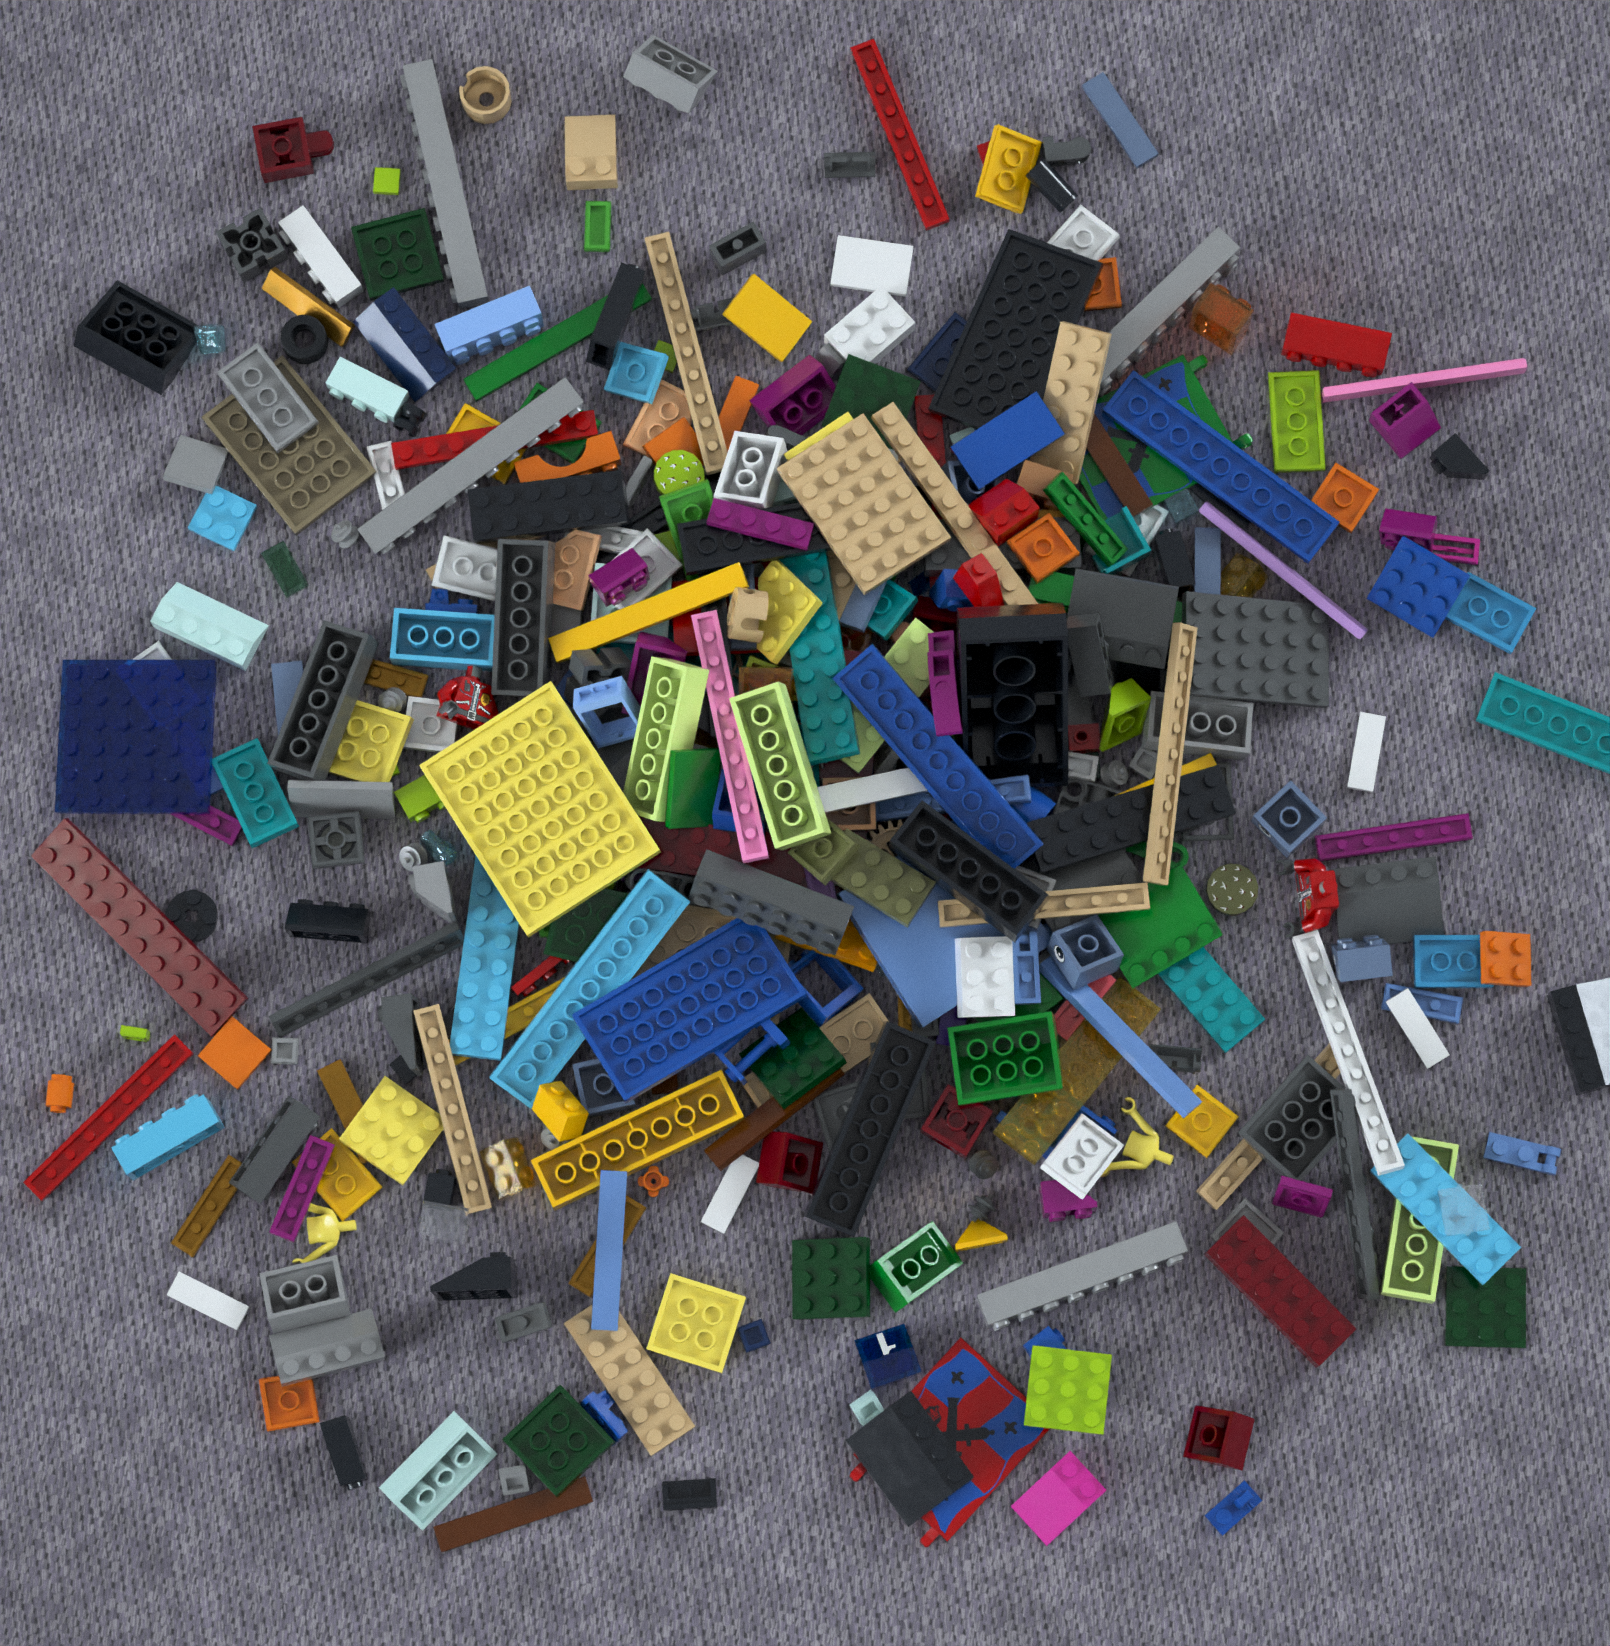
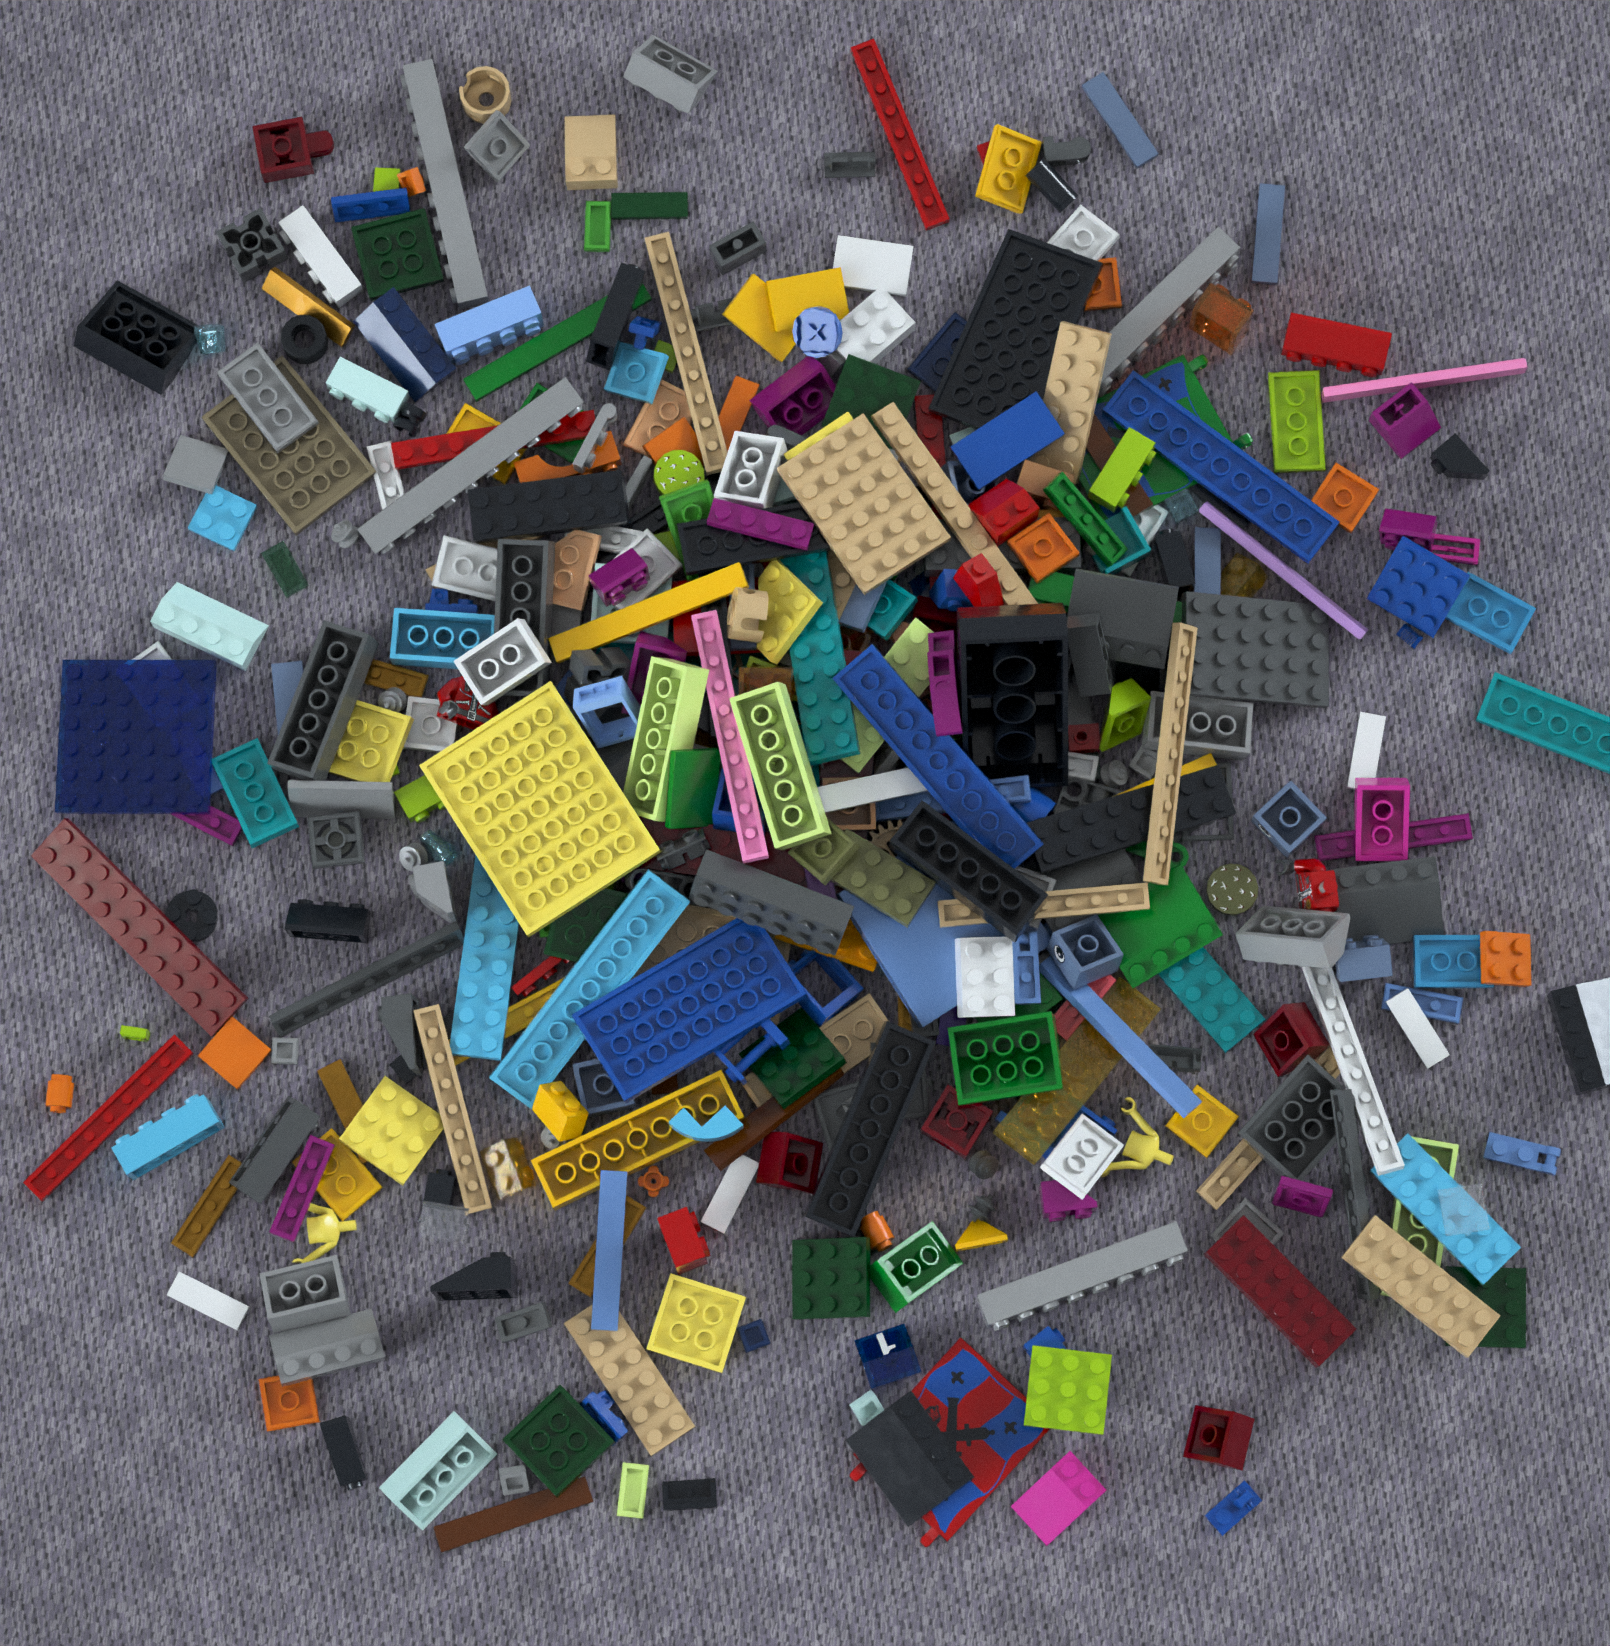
(370, 205): none -> blue plate
(412, 181): none -> orange plate
(497, 146): none -> light grey tile
(502, 661): none -> white brick
(595, 437): none -> light grey plate
(633, 1490): none -> yellowish green tile
(643, 329): none -> blue hinge
(649, 205): none -> dark green tile
(681, 1237): none -> red brick
(691, 842): none -> dark grey hinge
(719, 1127): none -> medium azure brick
(796, 293): none -> yellow tile
(817, 332): none -> tile
(877, 1230): none -> orange brick
(1122, 470): none -> lime brick
(1268, 234): none -> sand blue tile
(1290, 1037): none -> dark red slope
(1294, 937): none -> light grey slope
(1381, 819): none -> dark pink slope
(1408, 629): none -> blue piece
(1420, 1286): none -> tan plate

